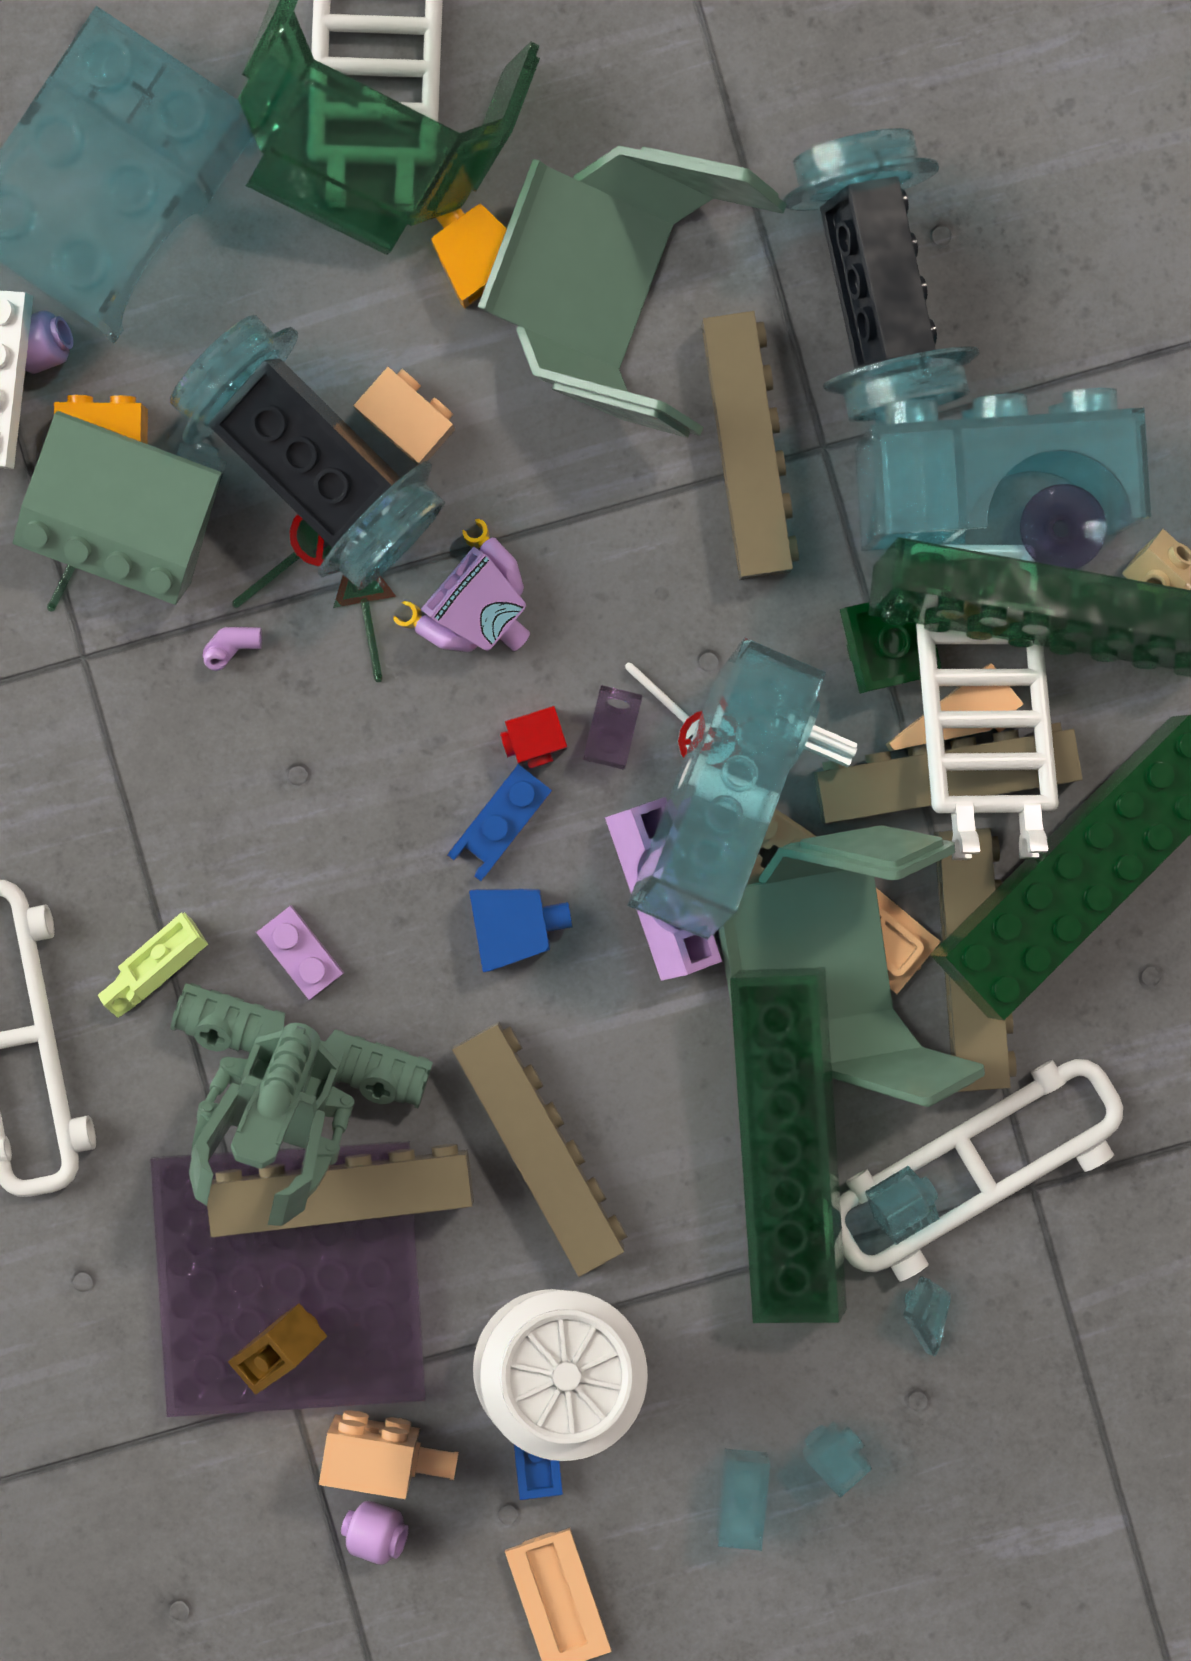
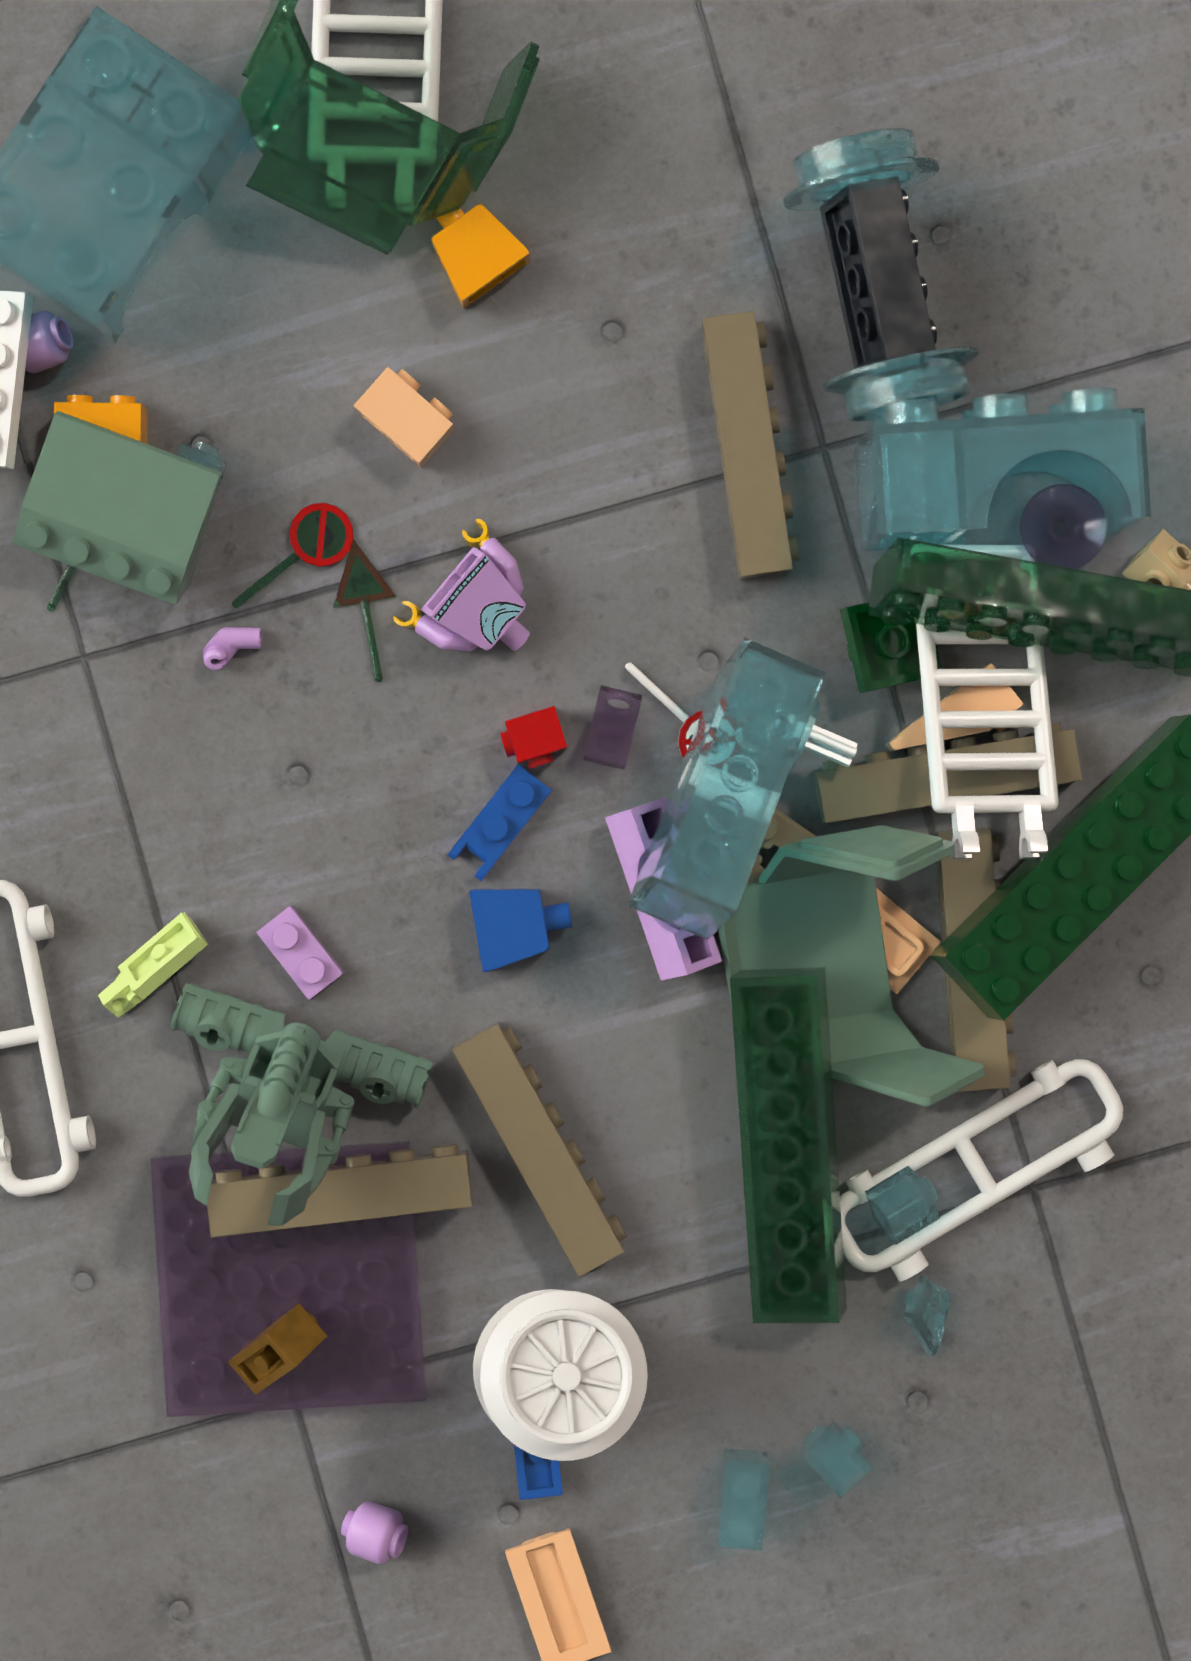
(305, 451): brick -> none
(379, 1456): light nougat brick -> none
(585, 261): sand green piece -> none

